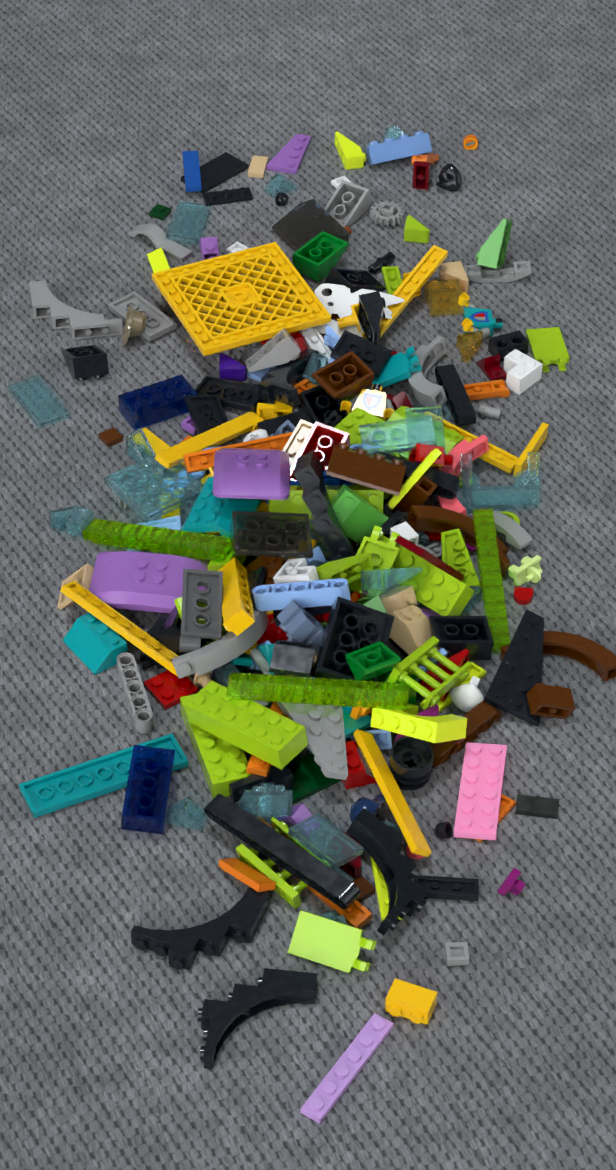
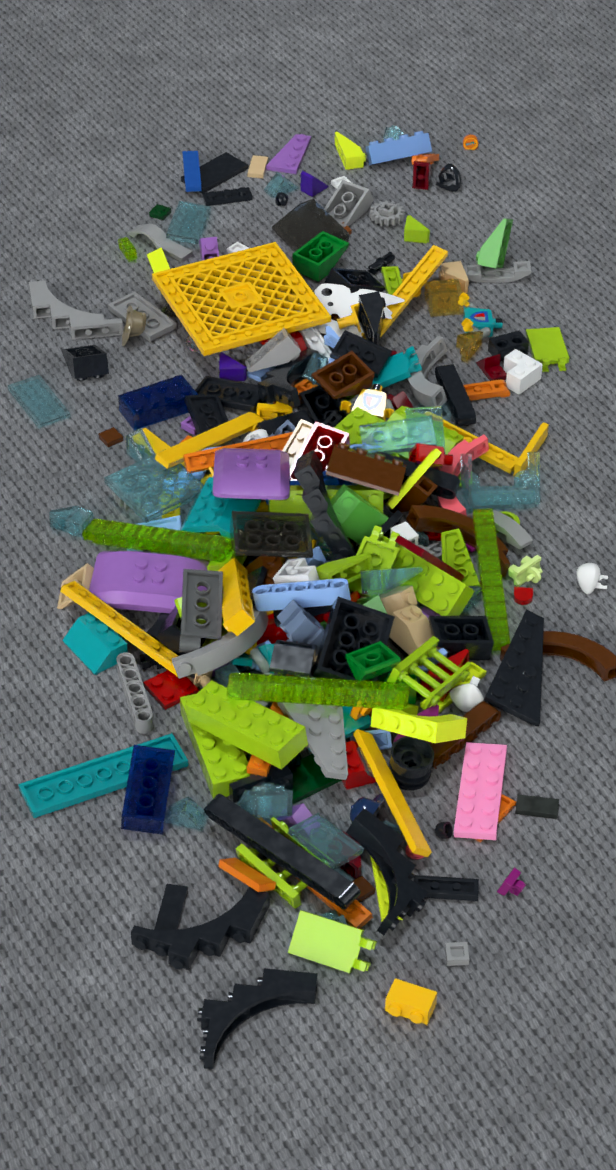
(127, 249): none -> clear neon green beam
(171, 907): none -> black tile
(311, 185): none -> dark purple slope
(346, 1068): lavender plate -> none
(489, 411): light grey pin -> none
(550, 701): reddish brown brick -> none
(588, 577): none -> white piece

